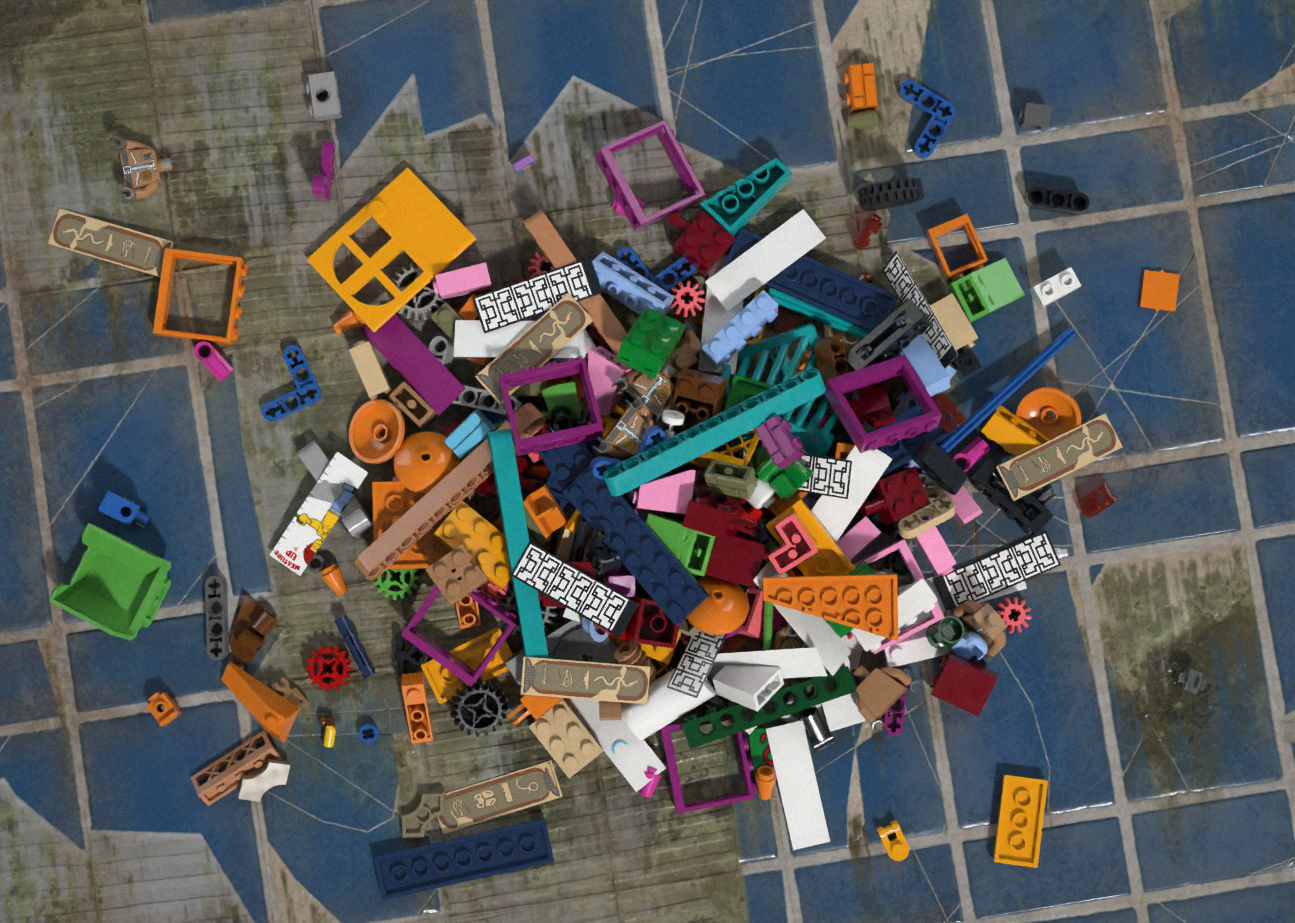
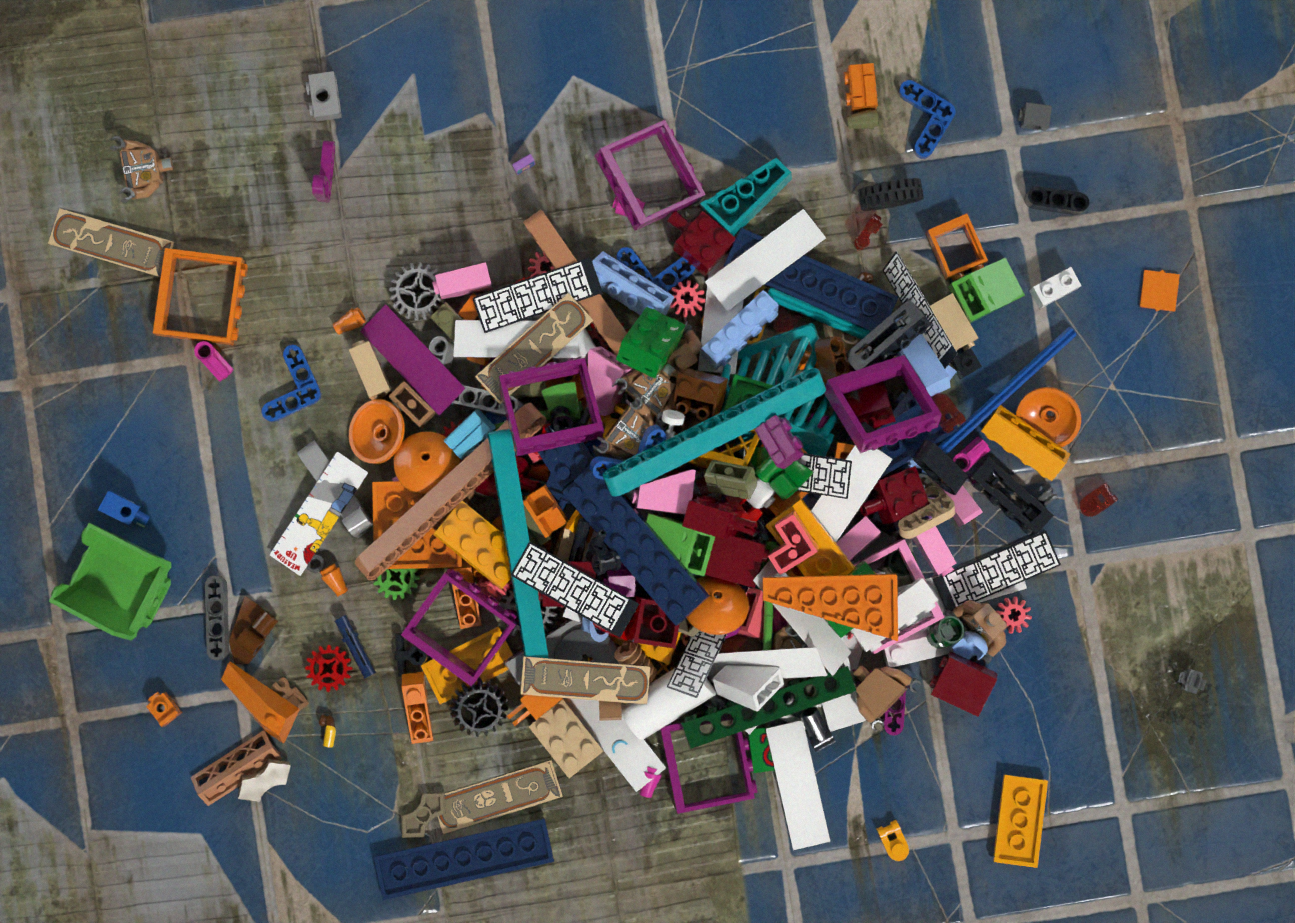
(366, 727): blue bush -> none
(416, 225): light orange door -> none
(456, 575): medium nougat piece -> none
(765, 781): orange cone -> none
(1059, 457): sticker -> none

